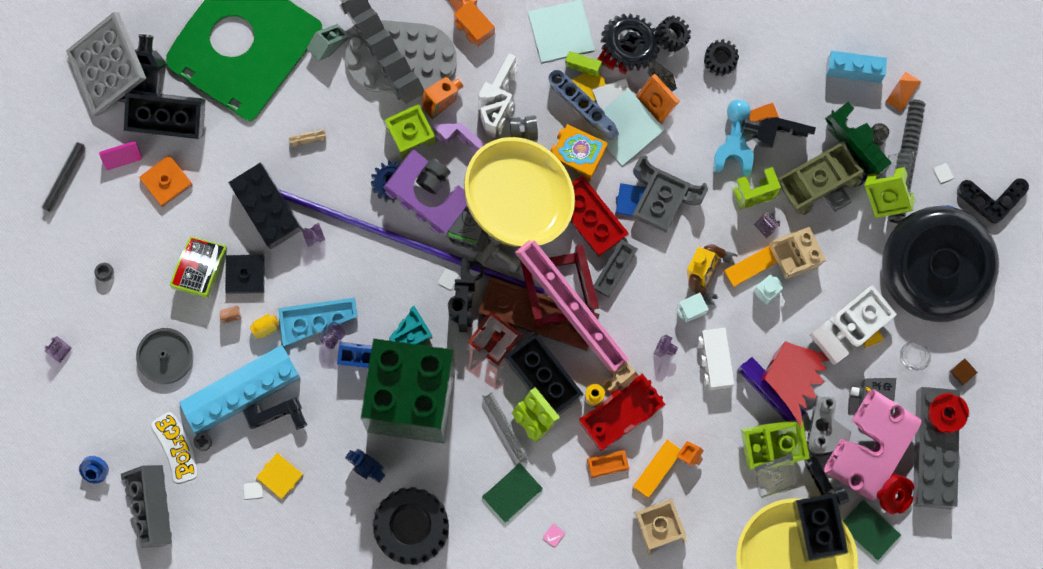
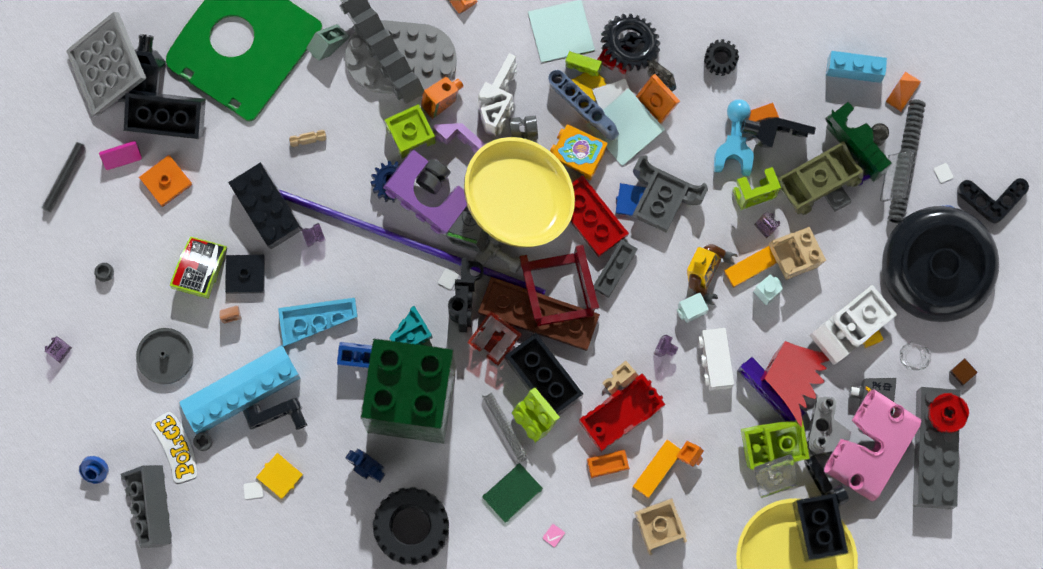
(264, 326): yellow brick -> none
(332, 335): clear purple wheel -> none
(473, 23): orange brick -> none
(571, 305): bright pink tile -> none
(591, 400): yellow brick -> none
(680, 30): black tyre -> none
(871, 530): clear green piece -> none
(889, 194): lime panel -> none
(889, 490): red plate -> none

